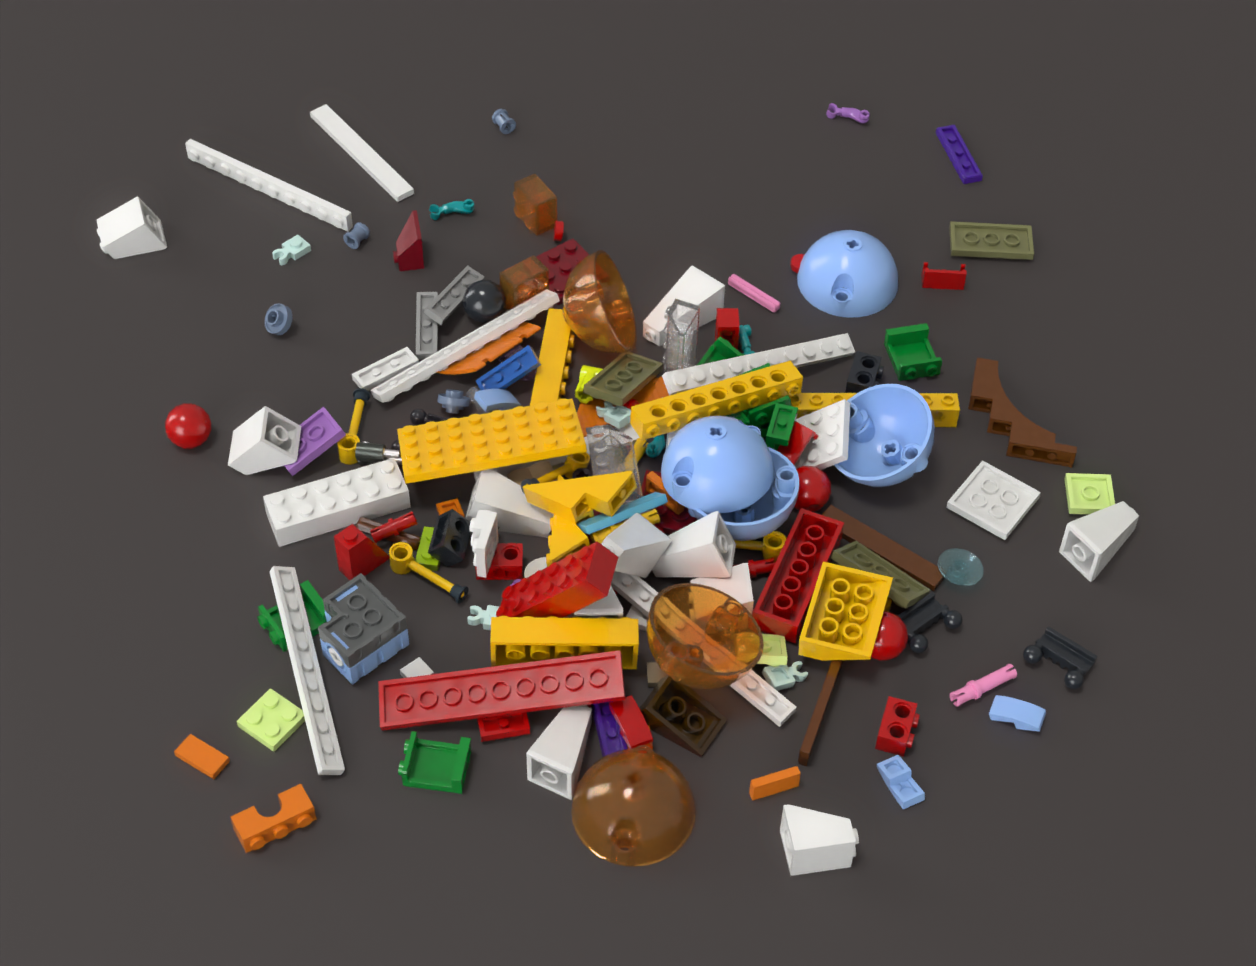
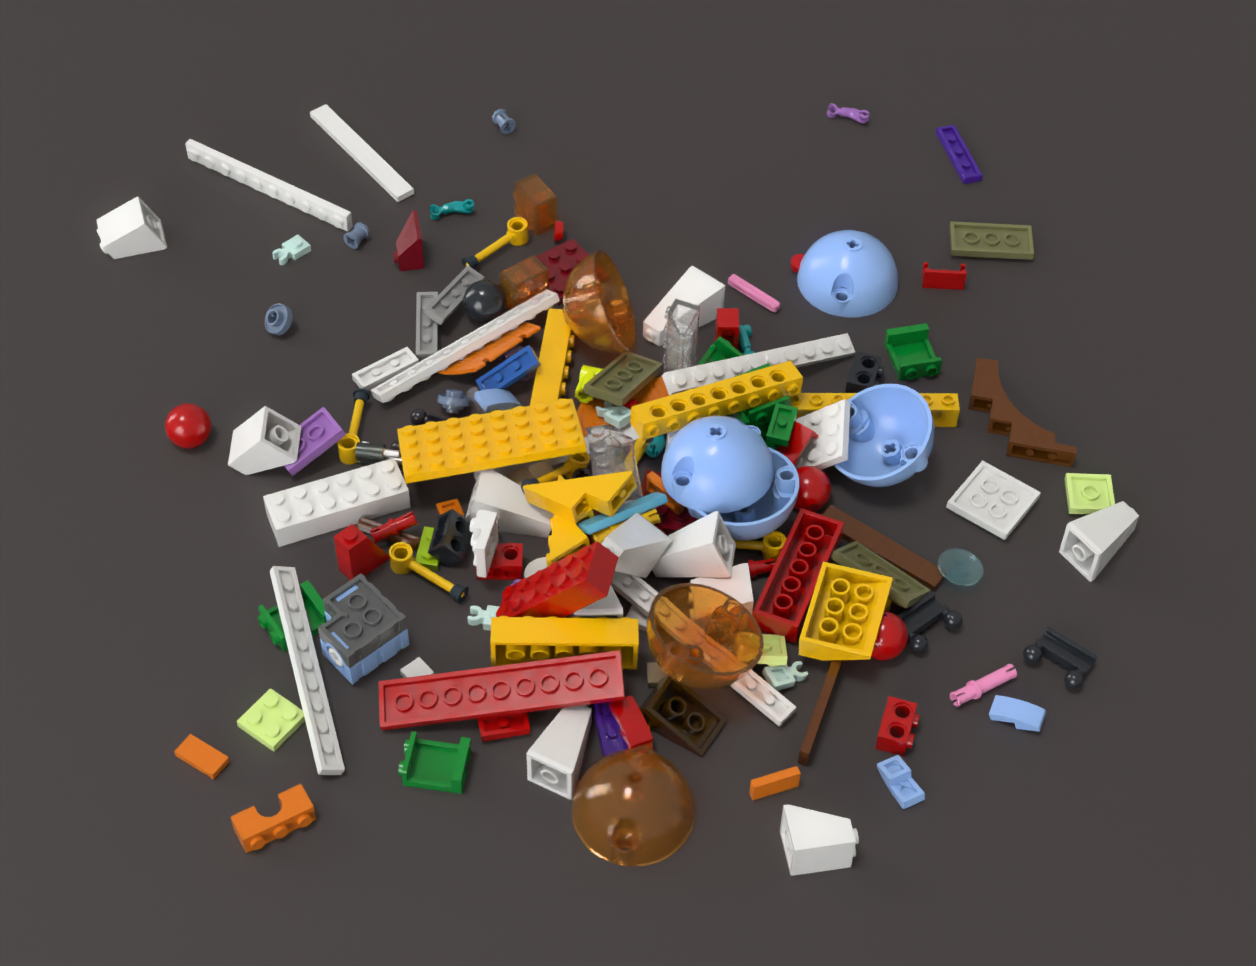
(516, 235): none -> yellow piece

